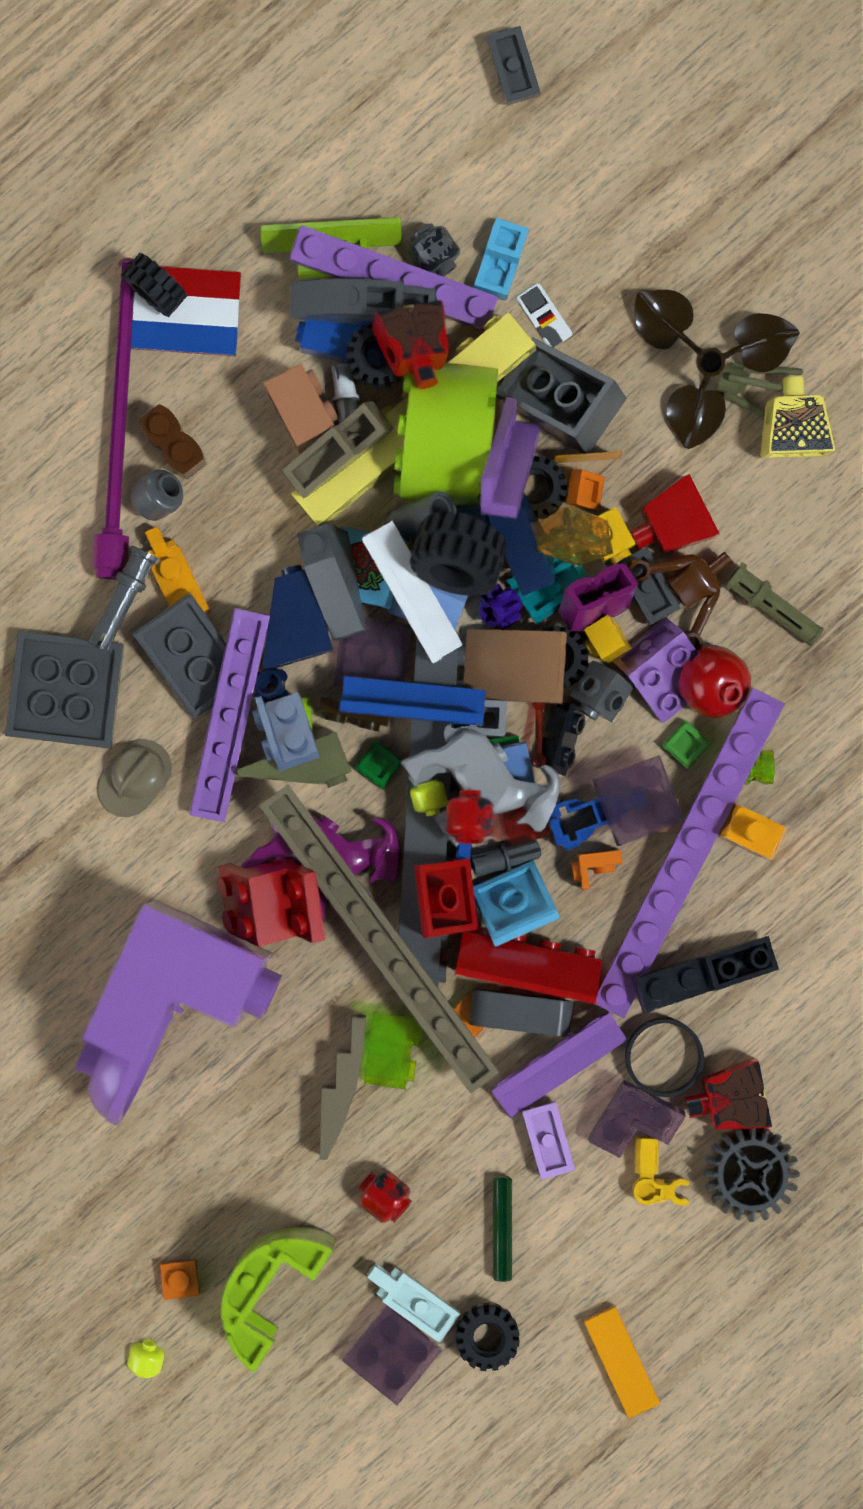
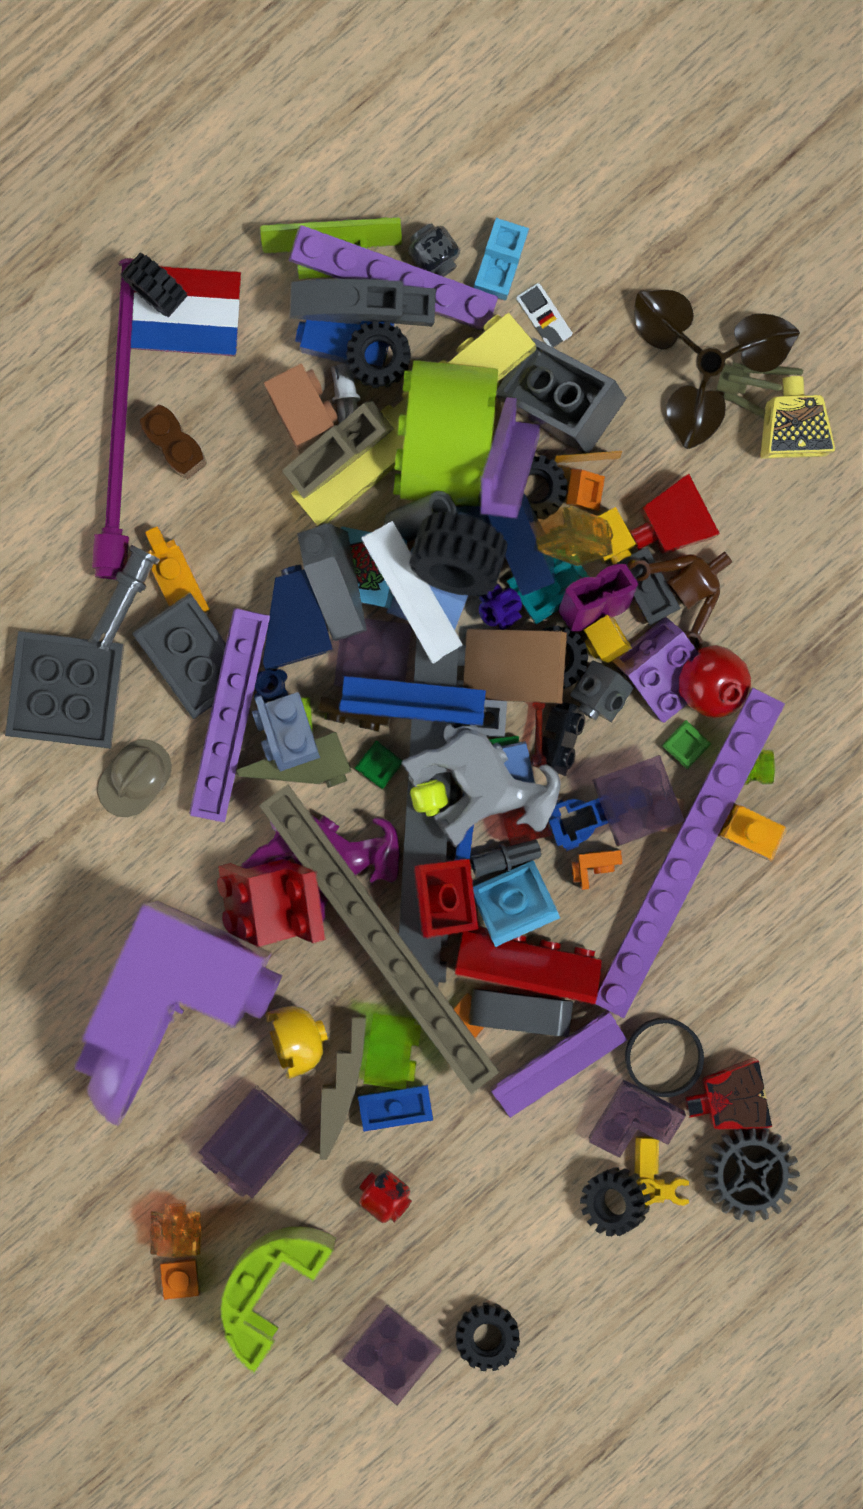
(145, 1359): neon yellow piece -> none
(157, 495): dark grey head -> none
(175, 1231): none -> clear orange brick
(253, 1142): none -> clear purple brick
(296, 1039): none -> yellow cylinder
(395, 1107): none -> blue plate
(413, 340): torso -> none
(414, 1301): light aqua hinge -> none
(469, 817): red head -> none
(502, 1228): dark green axle -> none
(513, 65): dark grey plate -> none
(548, 1140): lavender plate -> none
(597, 1206): none -> black tyre
(621, 1362): light orange tile -> none
(705, 974): black slope -> none
(759, 594): olive pin -> none

